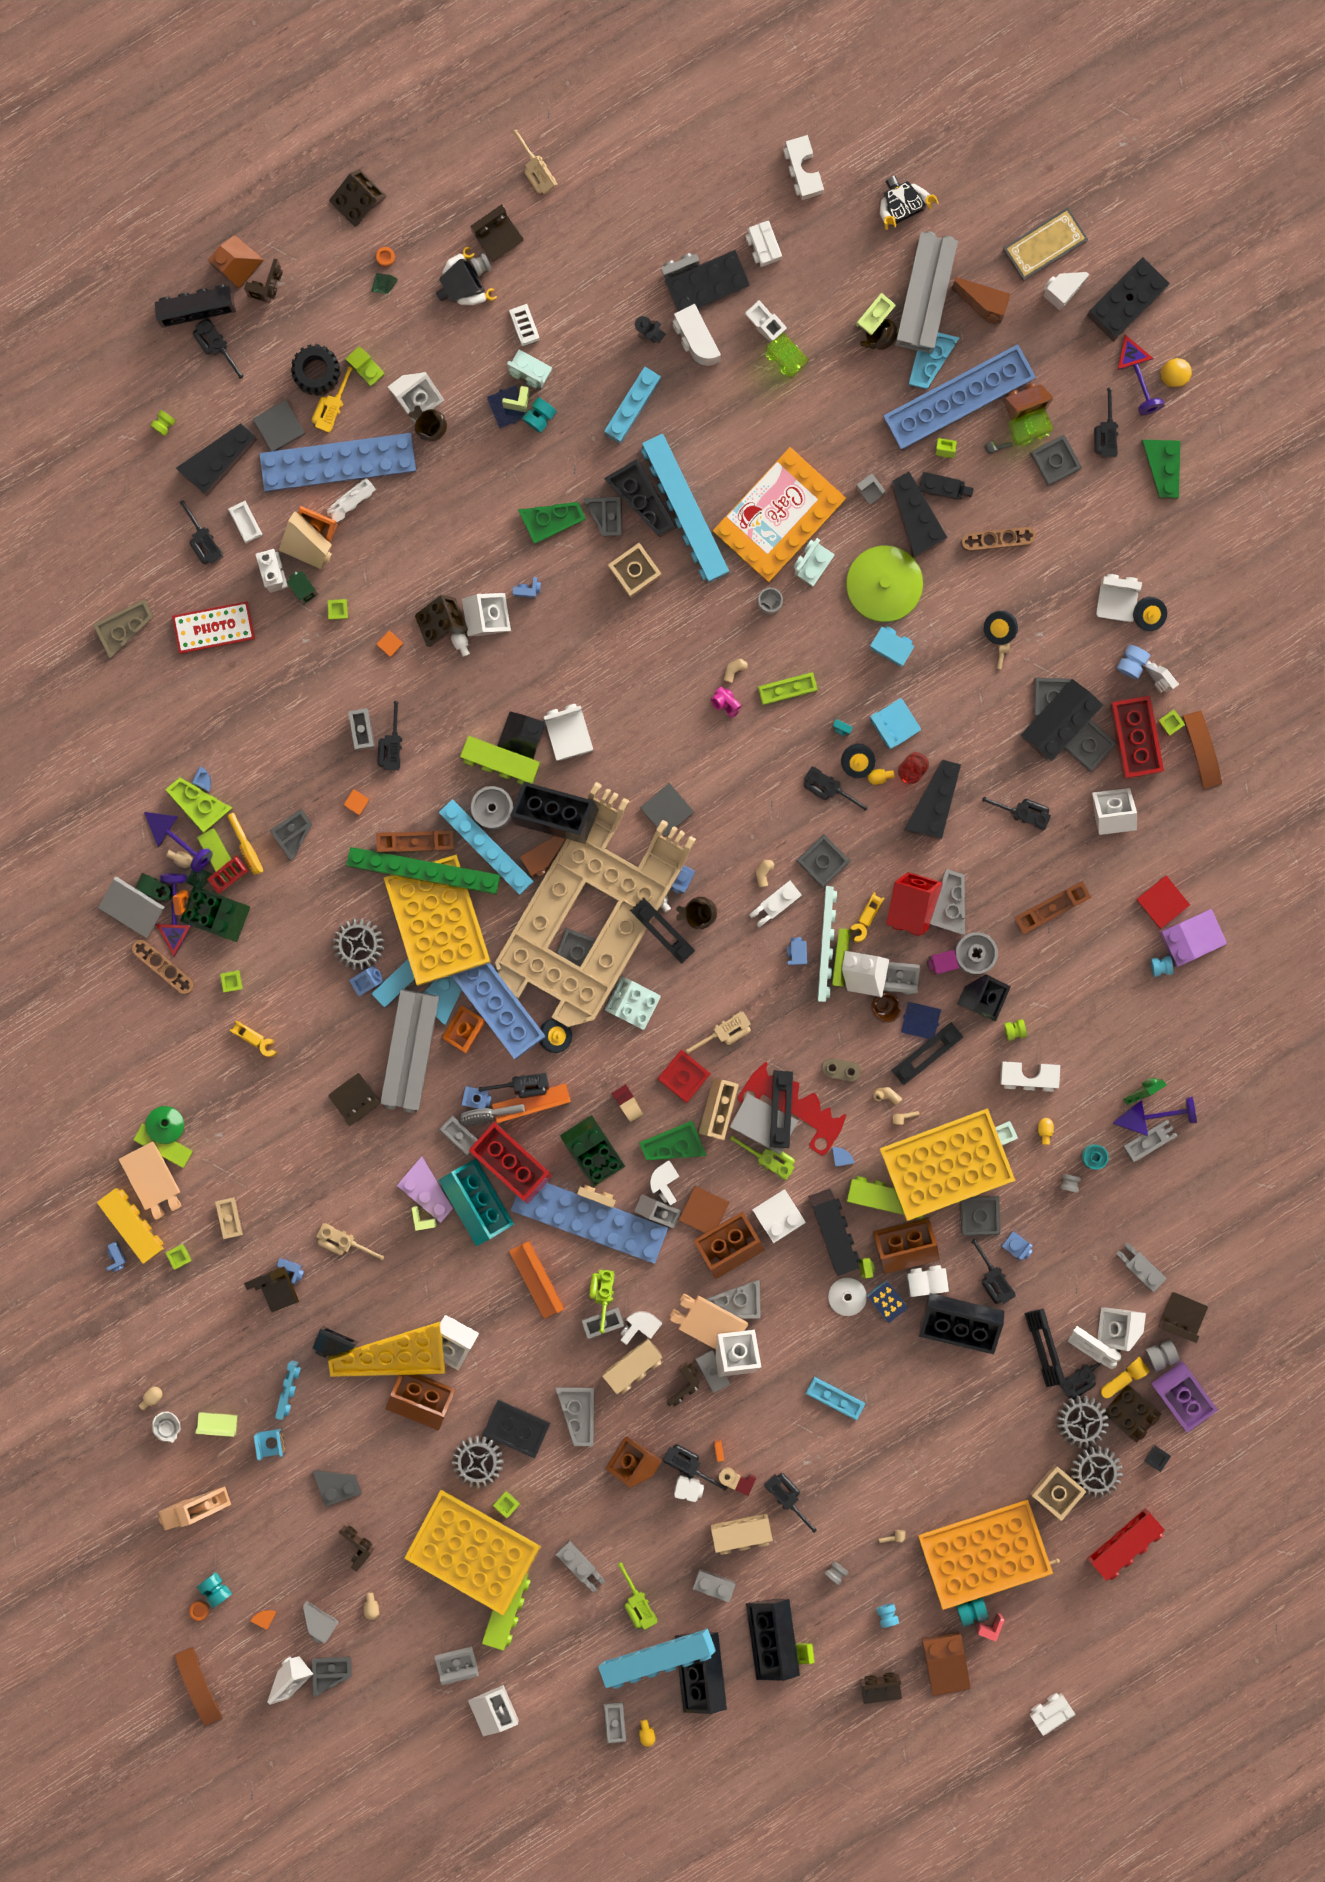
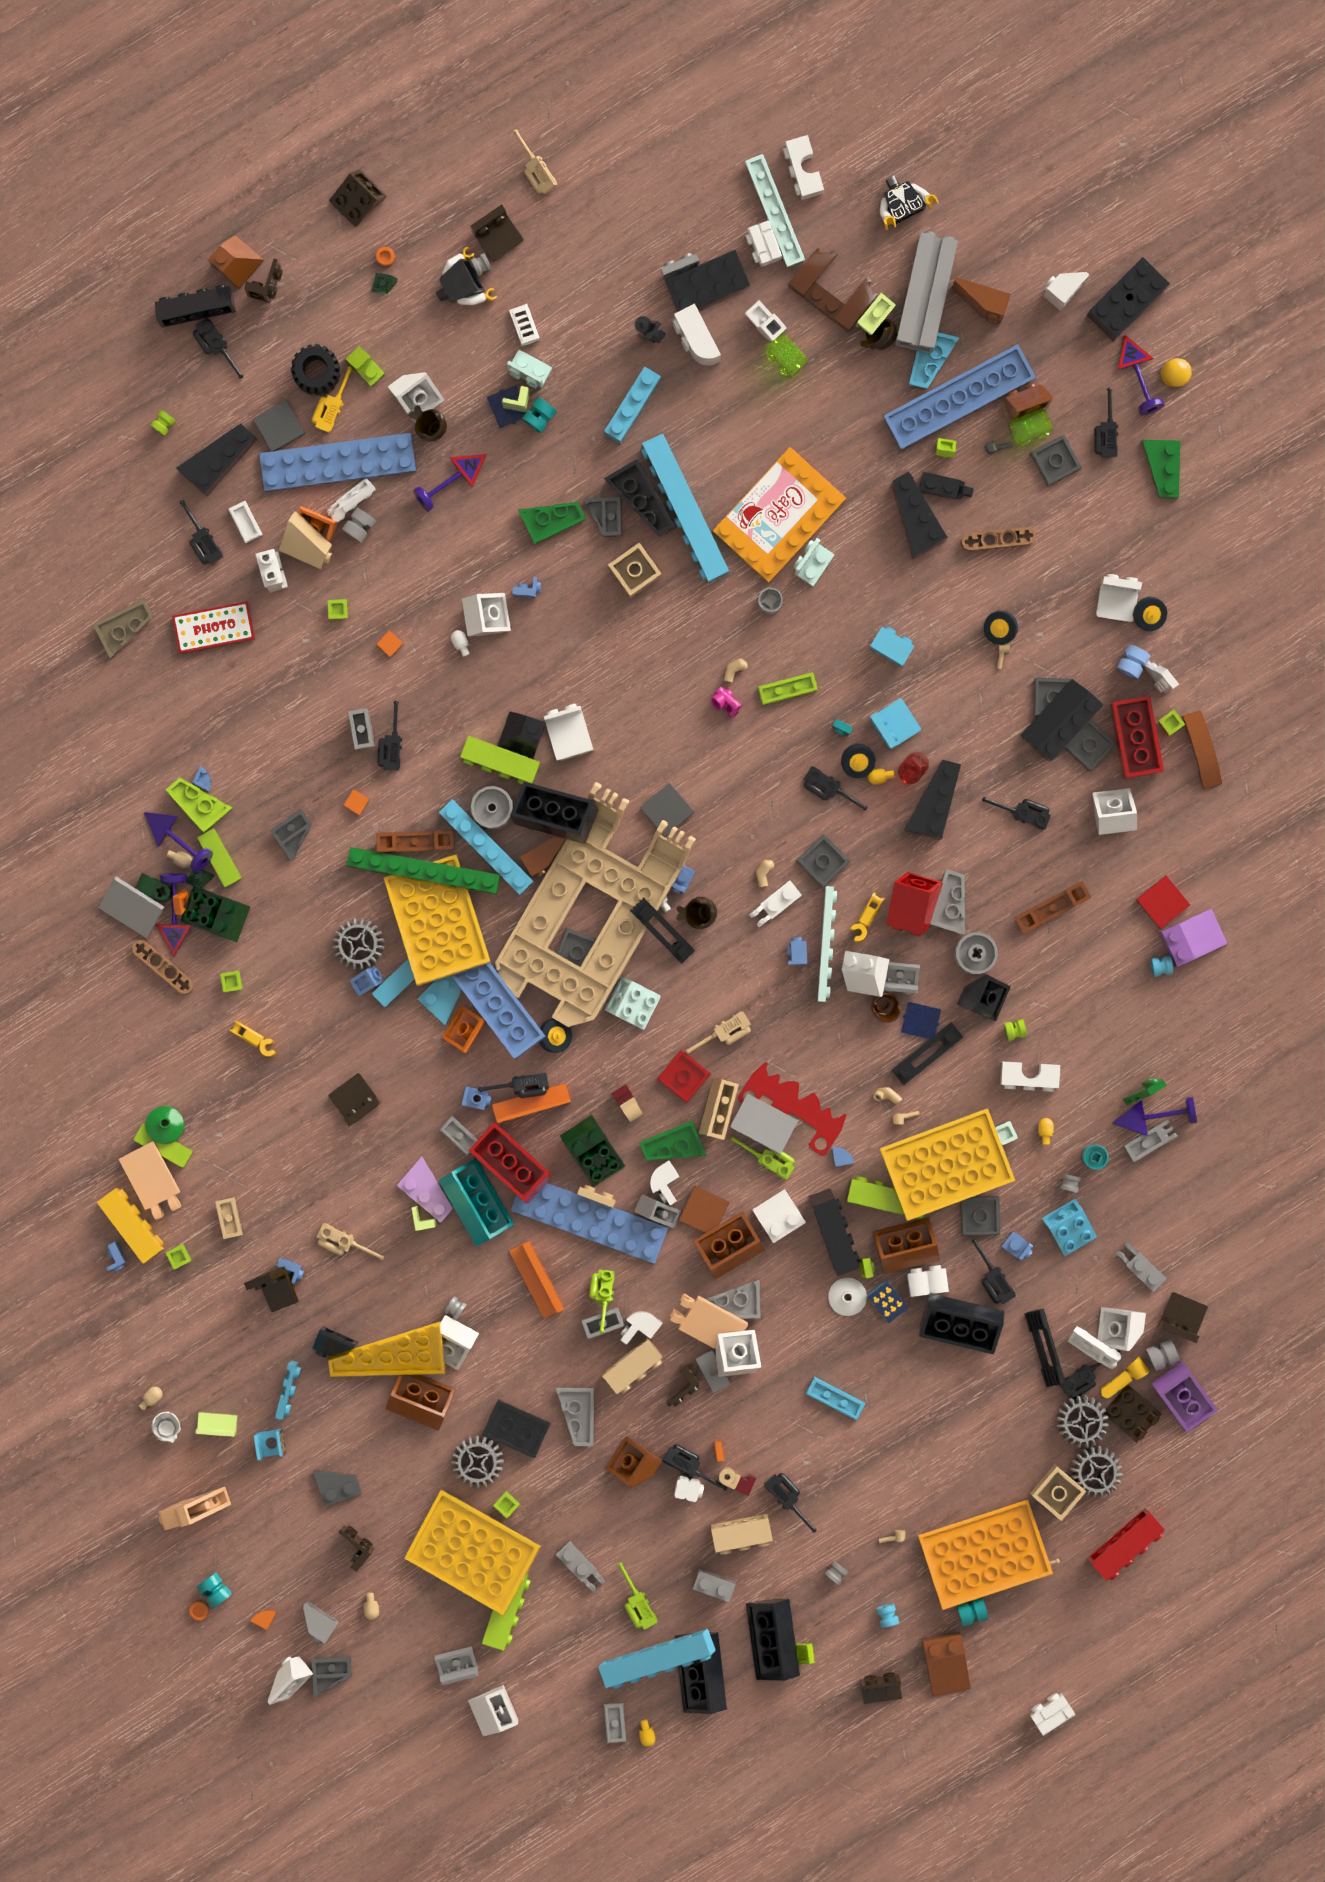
(197, 1686): dark orange slope -> none
(236, 860): red slope -> none
(248, 852): yellow piece -> none
(302, 587): dark green brick -> none
(359, 525): none -> light grey wheel
(409, 1050): light grey brick -> none
(439, 619): dark brown bracket -> none
(455, 1308): none -> light grey wheel
(468, 467): none -> dark purple piece
(483, 1115): light grey piece -> none
(775, 210): none -> light aqua plate
(781, 1136): black container -> none
(841, 1069): dark tan plate -> none
(842, 314): none -> reddish brown wedge
(842, 946): lime tile -> none
(870, 489): light grey panel -> none
(884, 583): lime dish -> none
(942, 962): magenta brick -> none
(990, 1632): coral panel -> none
(1045, 244): pearl gold tile -> none
(1069, 1227): none -> medium azure bracket
(1157, 1458): black plate -> none

